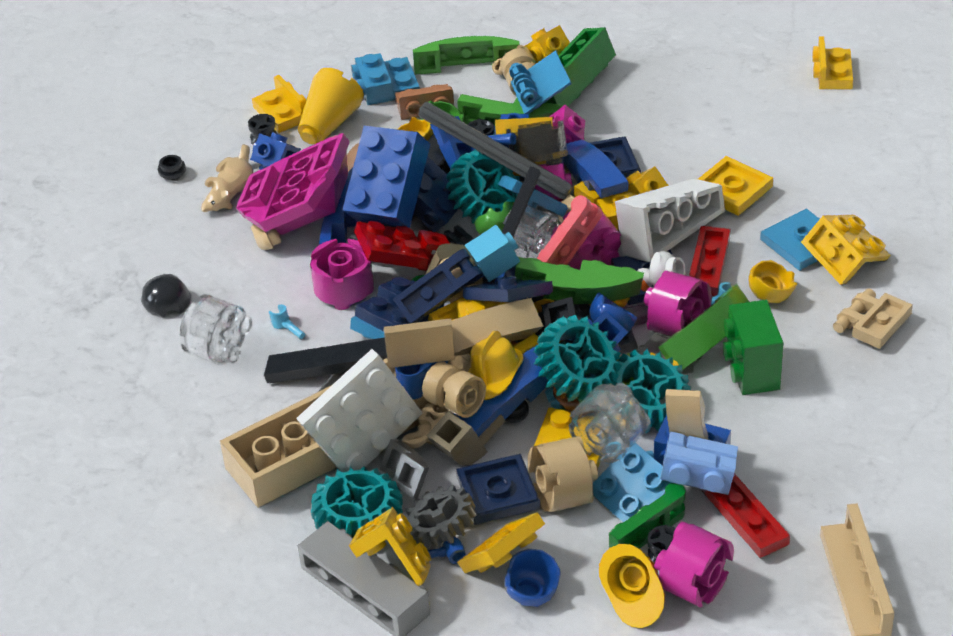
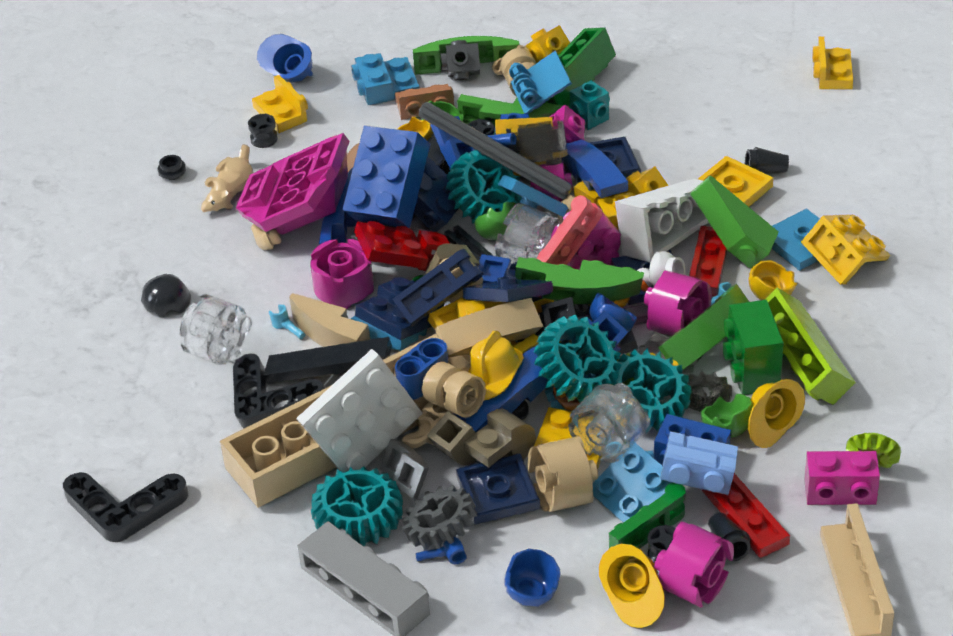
(169, 489): none -> black beam
(263, 401): none -> black beam
(271, 149): blue brick -> none
(285, 57): none -> blue piece
(326, 322): none -> tan slope
(328, 104): yellow cone -> none
(396, 530): yellow bracket -> none
(419, 343): tan slope -> none
(464, 69): none -> dark grey brick
(493, 252): medium azure brick -> none
(497, 548): yellow plate -> none
(501, 438): none -> dark tan brick
(520, 204): black tile -> none
(590, 103): none -> teal brick
(686, 412): tan slope -> none
(717, 385): none -> clear smoke gear
(727, 529): none -> black cone
(729, 415): none -> bright green hair
(735, 223): none -> bright green slope
(766, 160): none -> black cone
(774, 411): none -> yellow piece
(809, 350): none -> lime brick
(841, 477): none -> dark pink brick
(879, 323): tan plate -> none
(887, 449): none -> lime gear

